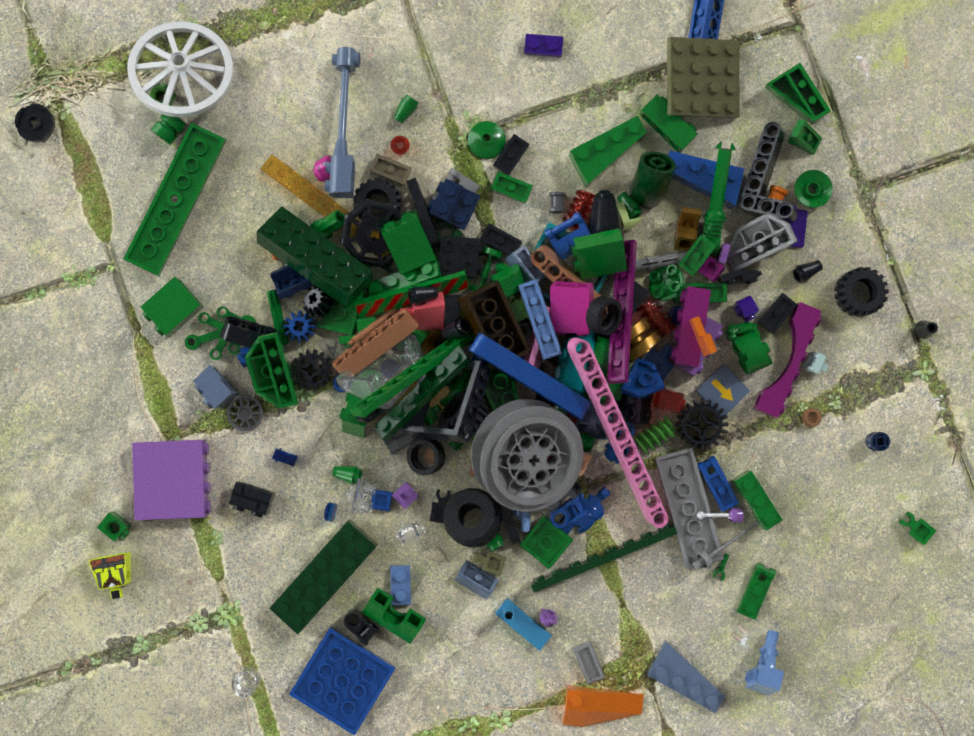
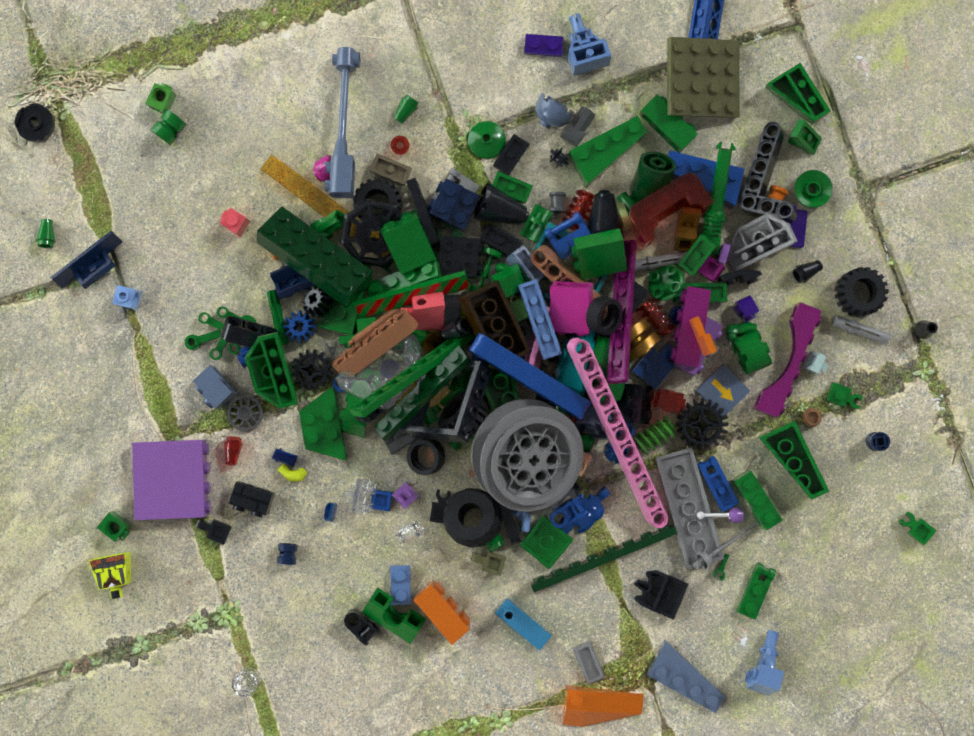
(45, 235): none -> green cone
(89, 264): none -> dark blue bracket
(126, 297): none -> light blue brick
(167, 219): green piece -> none
(171, 307): green brick -> none
(180, 70): white wheel -> none
(217, 531): none -> black plate
(232, 449): none -> clear red cone
(234, 221): none -> coral brick
(287, 553): none -> dark blue wheel
(292, 476): none -> neon yellow arm
(322, 426): none -> green wing
(323, 576): dark green brick -> none
(342, 680): blue plate -> none
(347, 473): green cone -> none
(421, 294): black cone -> none
(443, 611): none -> orange brick
(476, 580): sand blue slope -> none
(499, 207): none -> black cone
(536, 223): none -> green hips
(548, 617): medium lavender plate -> none
(552, 112): none -> sand blue cylinder
(559, 157): none -> black wheel
(576, 129): none -> dark grey piece
(586, 49): none -> medium blue brick
(642, 380): blue plate -> none
(661, 593): none -> black plate
(682, 192): none -> clear red windscreen
(777, 313): black plate -> none
(794, 455): none -> green wedge
(839, 322): none -> light grey pin
(841, 395): none -> green plate

